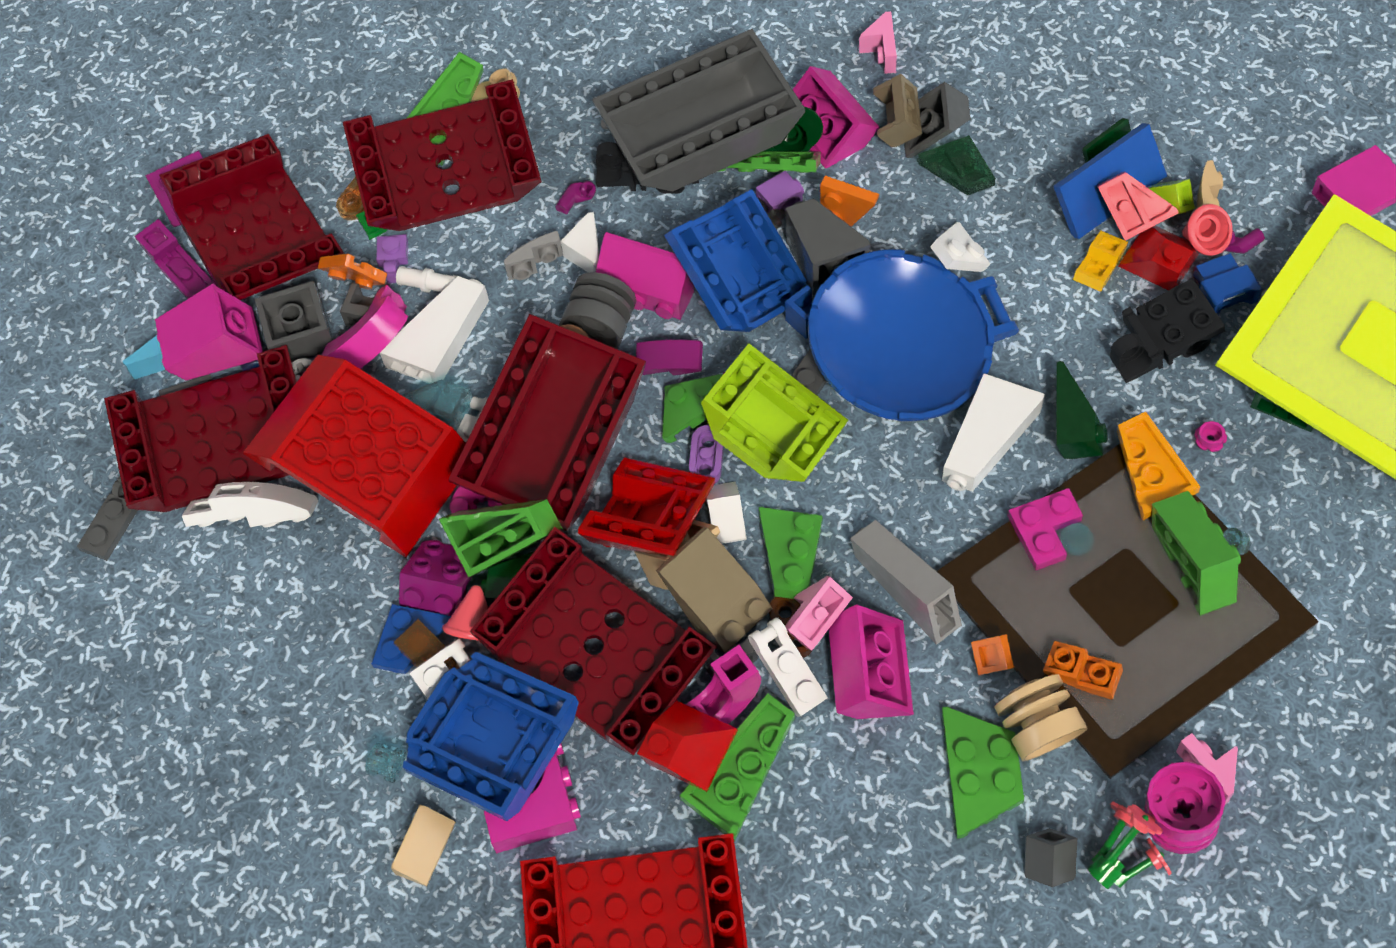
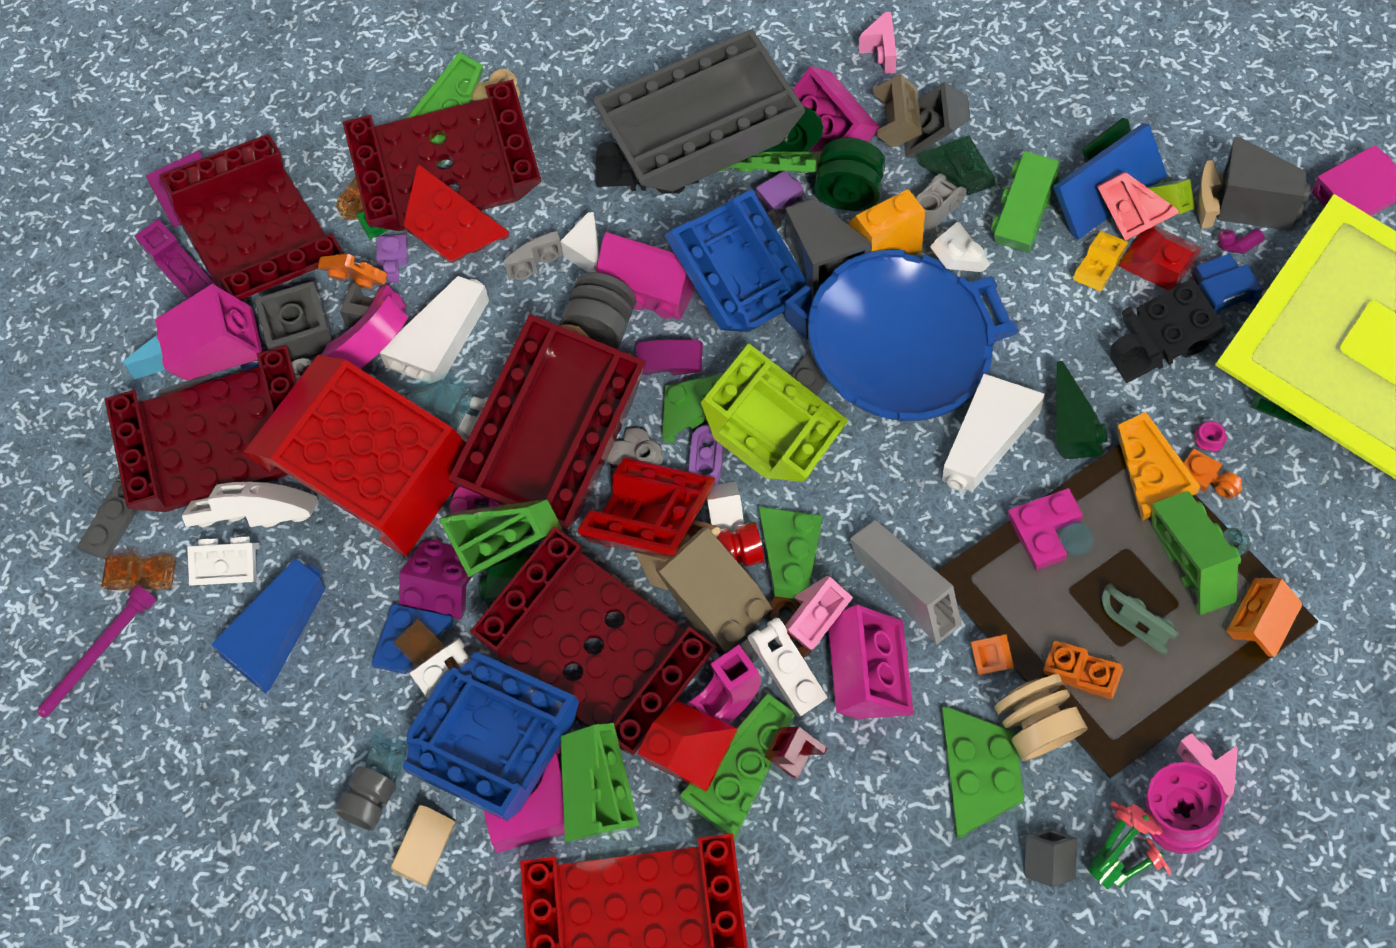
(127, 570): none -> clear orange slope
(138, 601): none -> magenta piece
(222, 563): none -> white bracket
(271, 625): none -> blue slope
(367, 793): none -> dark grey wheel
(423, 279): white pin -> none
(447, 220): none -> red wing
(467, 614): coral hat -> none
(574, 194): magenta arm -> none
(595, 784): none -> bright green wedge
(634, 447): none -> light grey plate
(743, 544): none -> red wheel
(792, 748): none -> panel
(846, 200): orange wing -> none
(850, 174): none -> dark green wheel
(893, 224): none -> light orange slope
(939, 200): none -> light grey piece
(1025, 201): none -> bright green wedge
(1134, 611): none -> sand green piece
(1206, 471): none -> orange plate
(1209, 229): coral hat -> none
(1261, 188): none -> dark grey slope
(1265, 614): none -> orange panel

